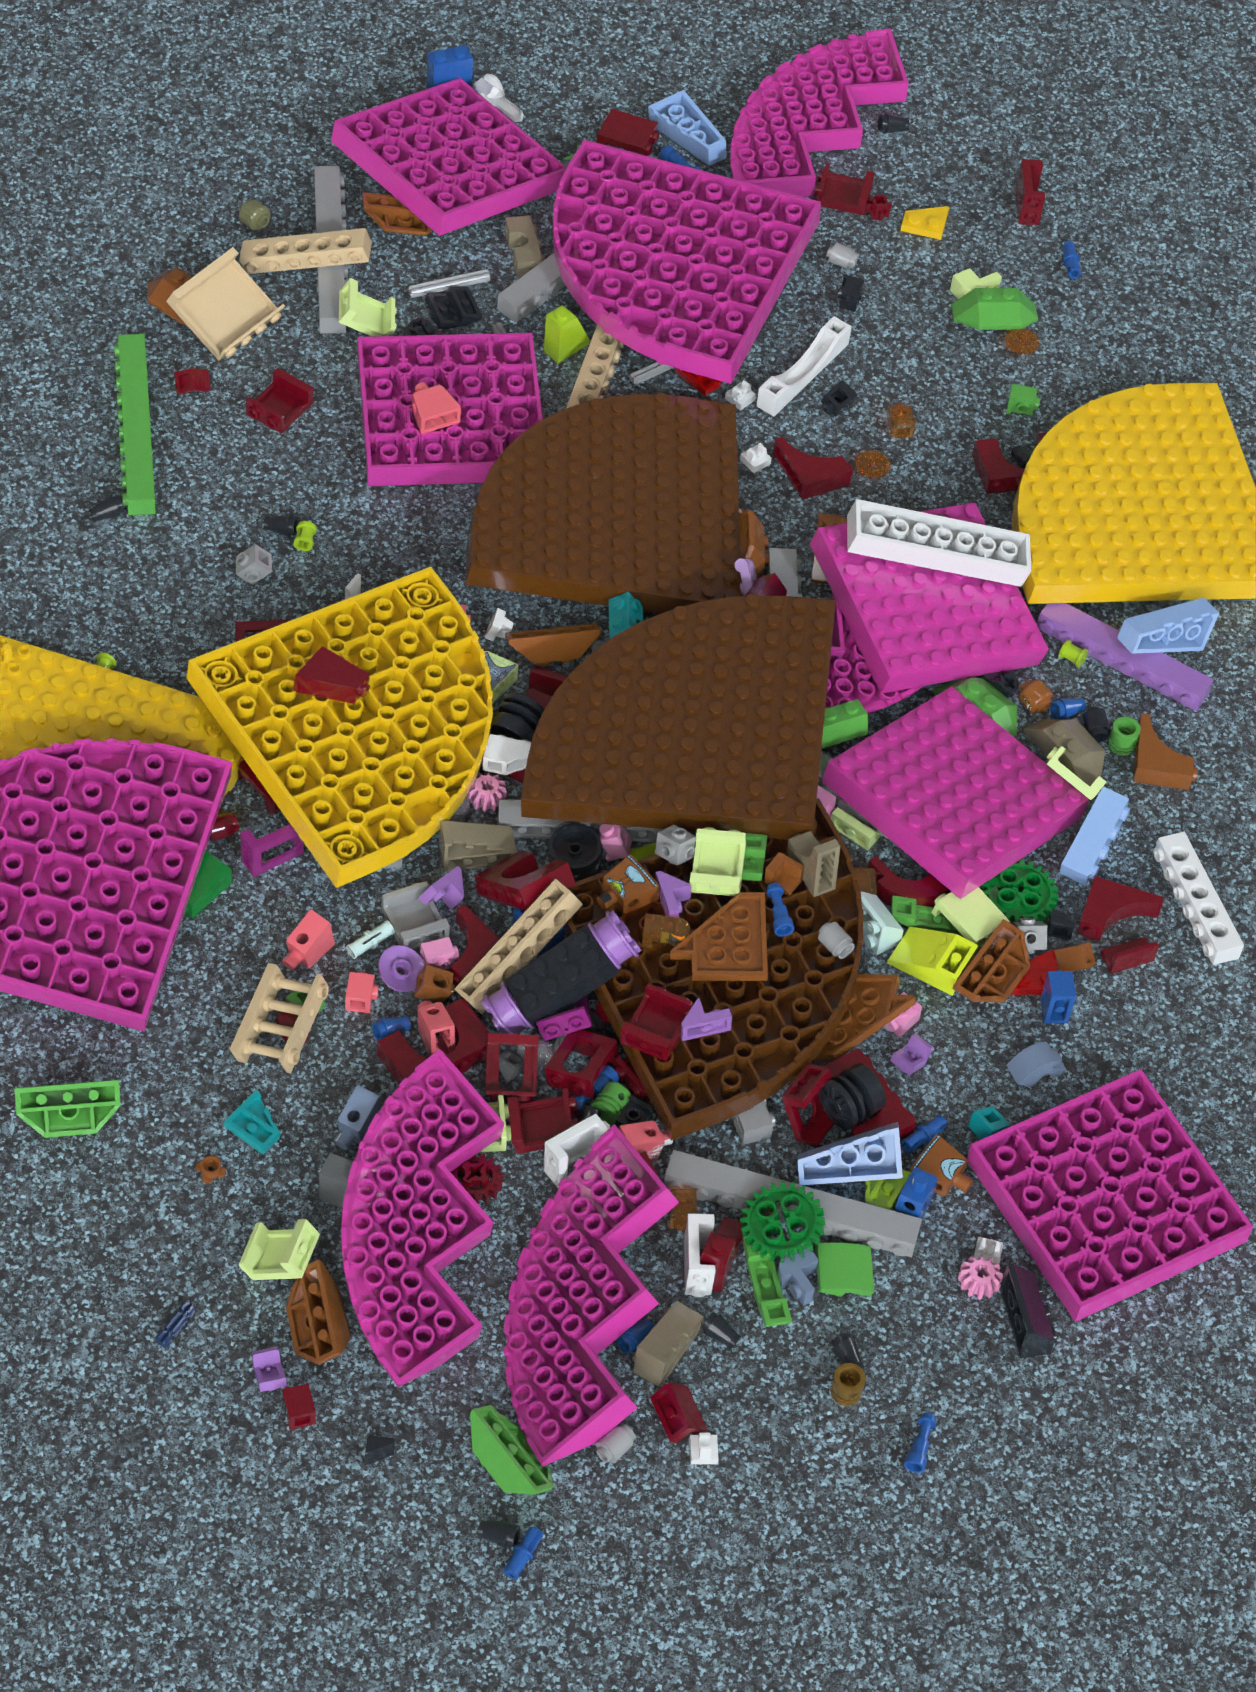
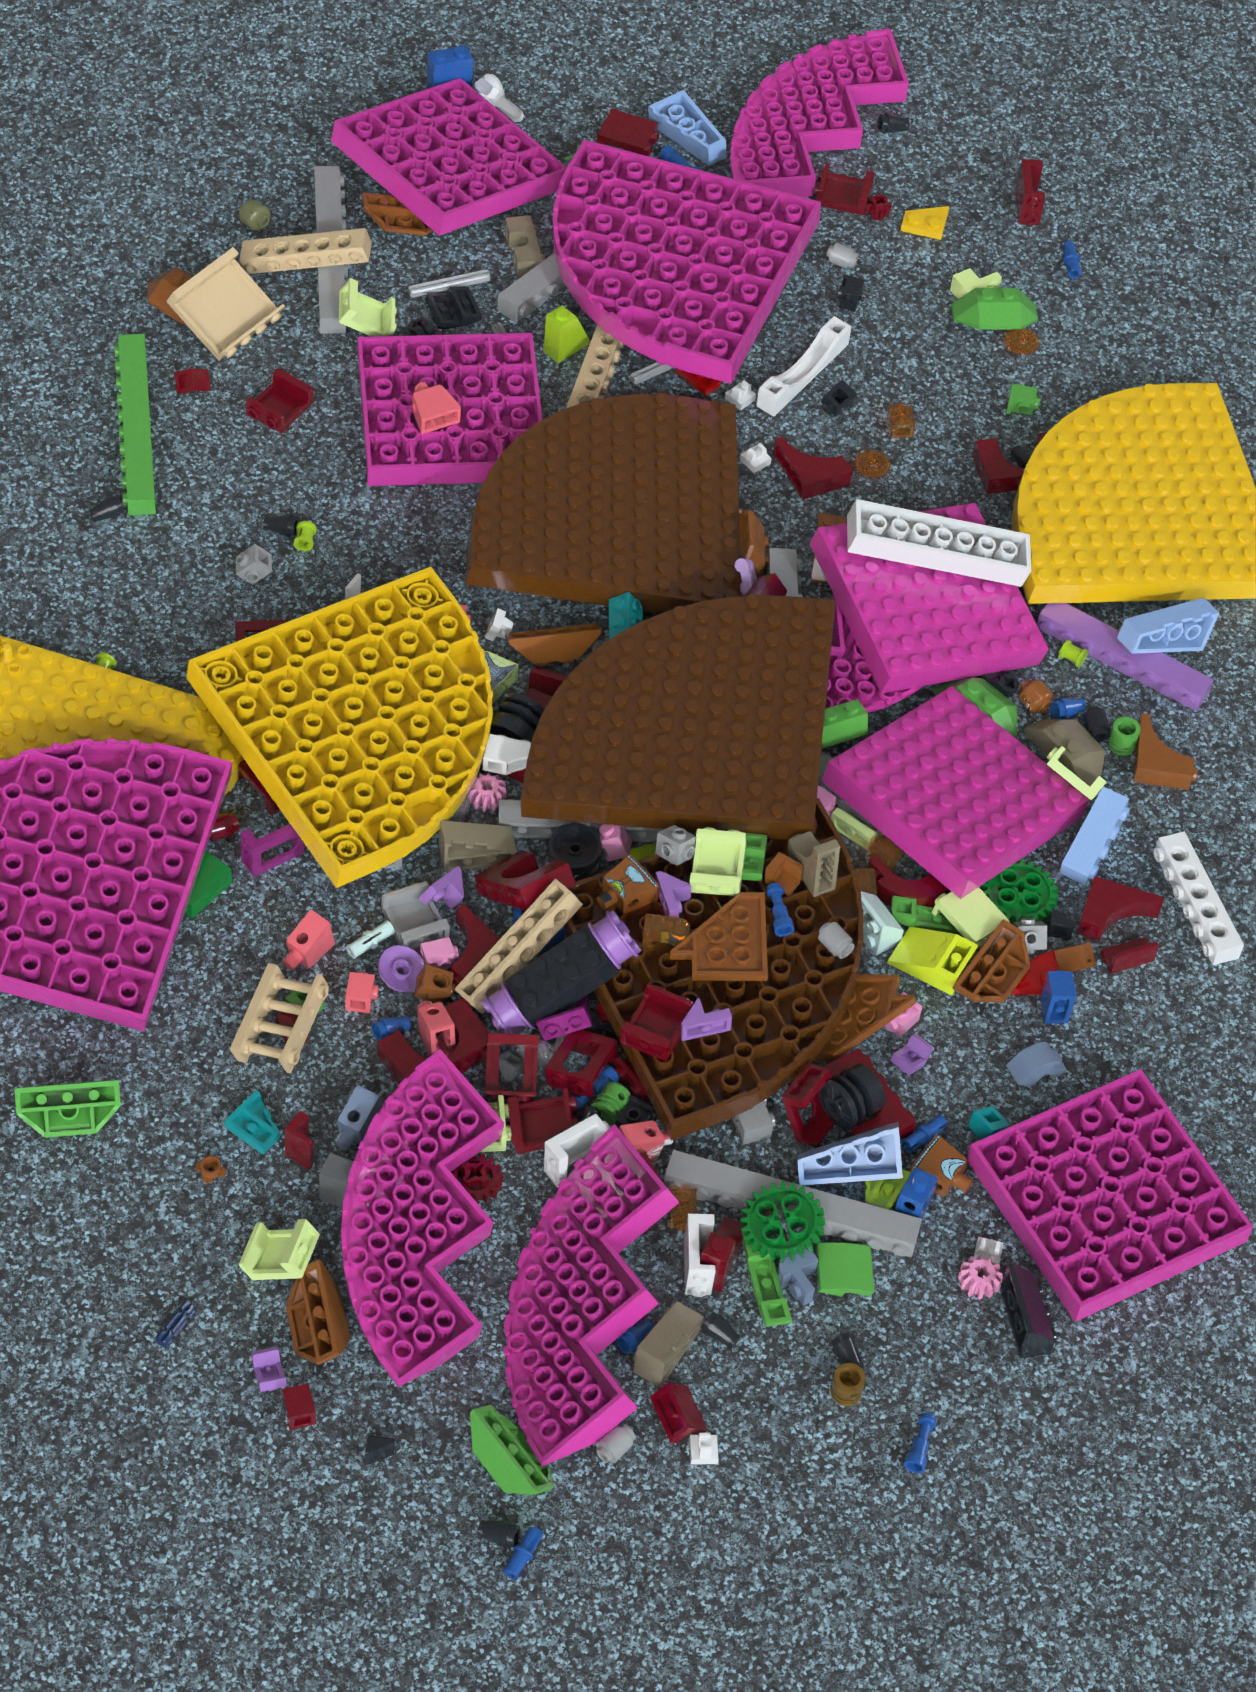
(297, 1141): none -> dark red panel
(332, 678): dark red slope -> none
(886, 851): none -> clear orange brick

